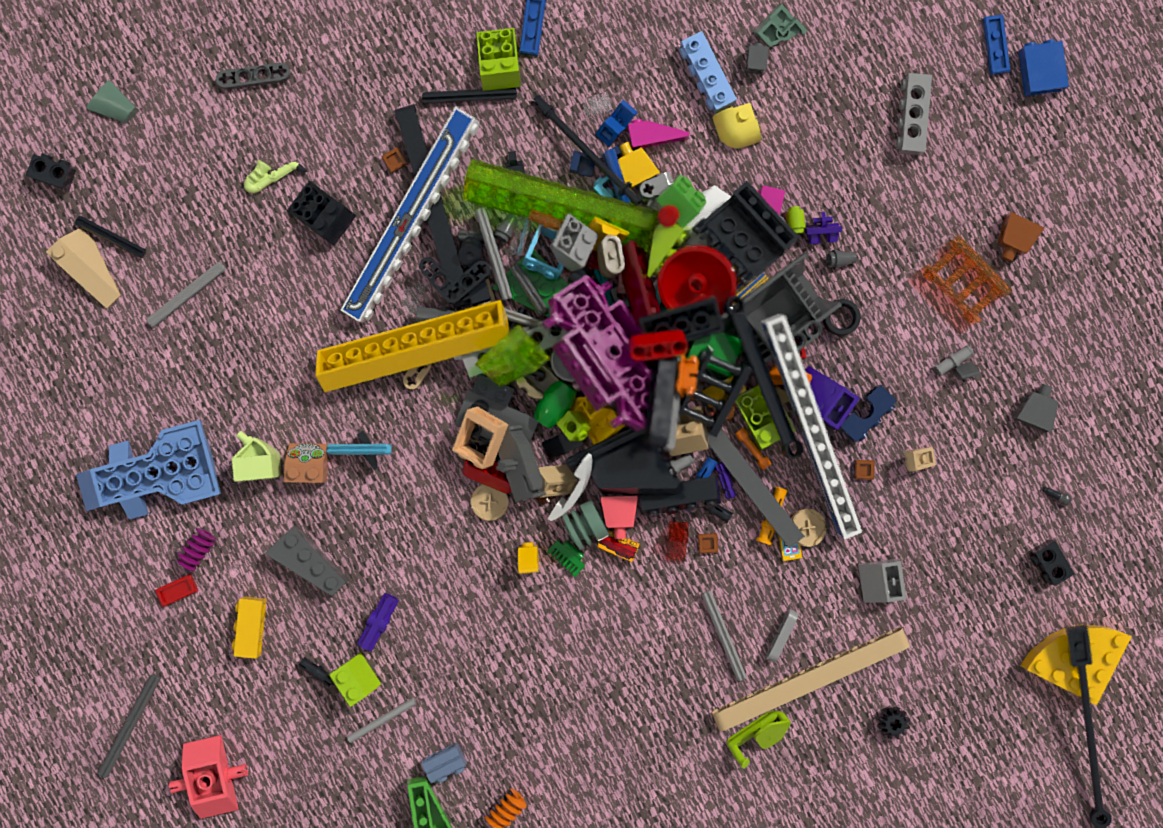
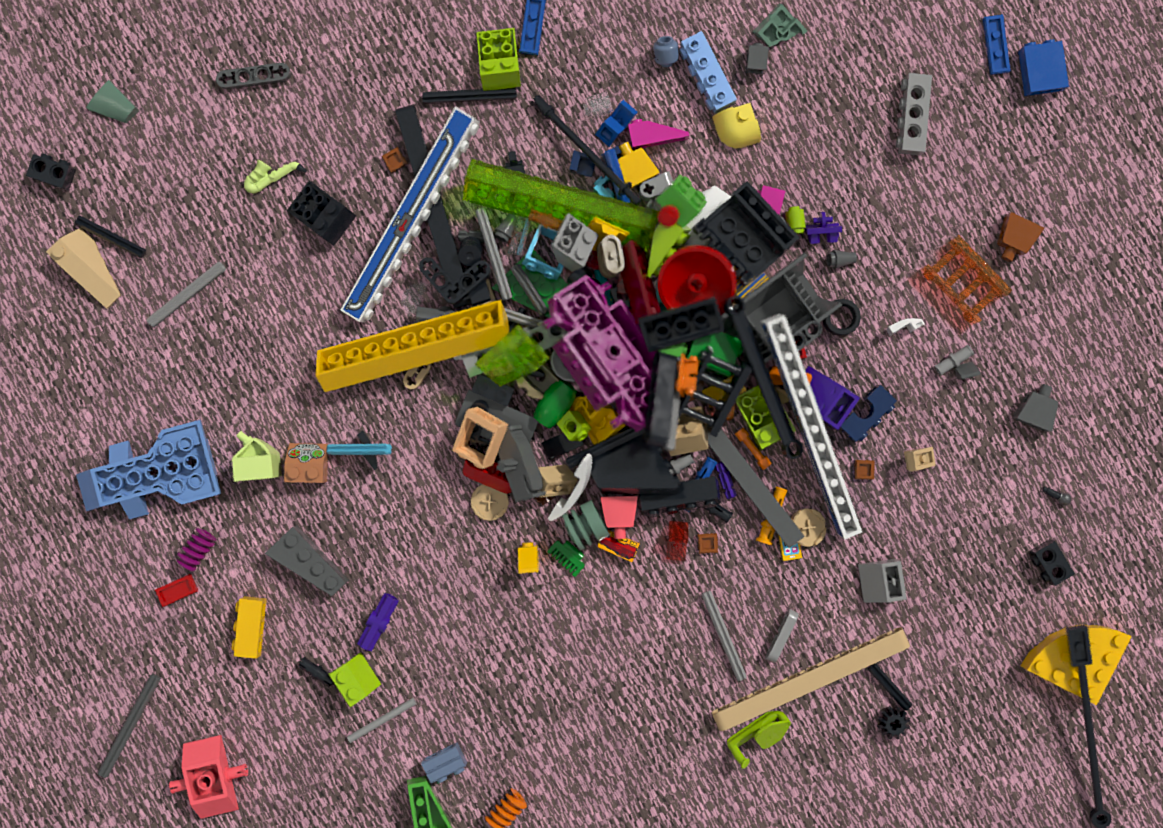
(651, 351): red beam -> none
(665, 51): none -> sand blue head
(889, 686): none -> black axle
(912, 324): none -> white slope

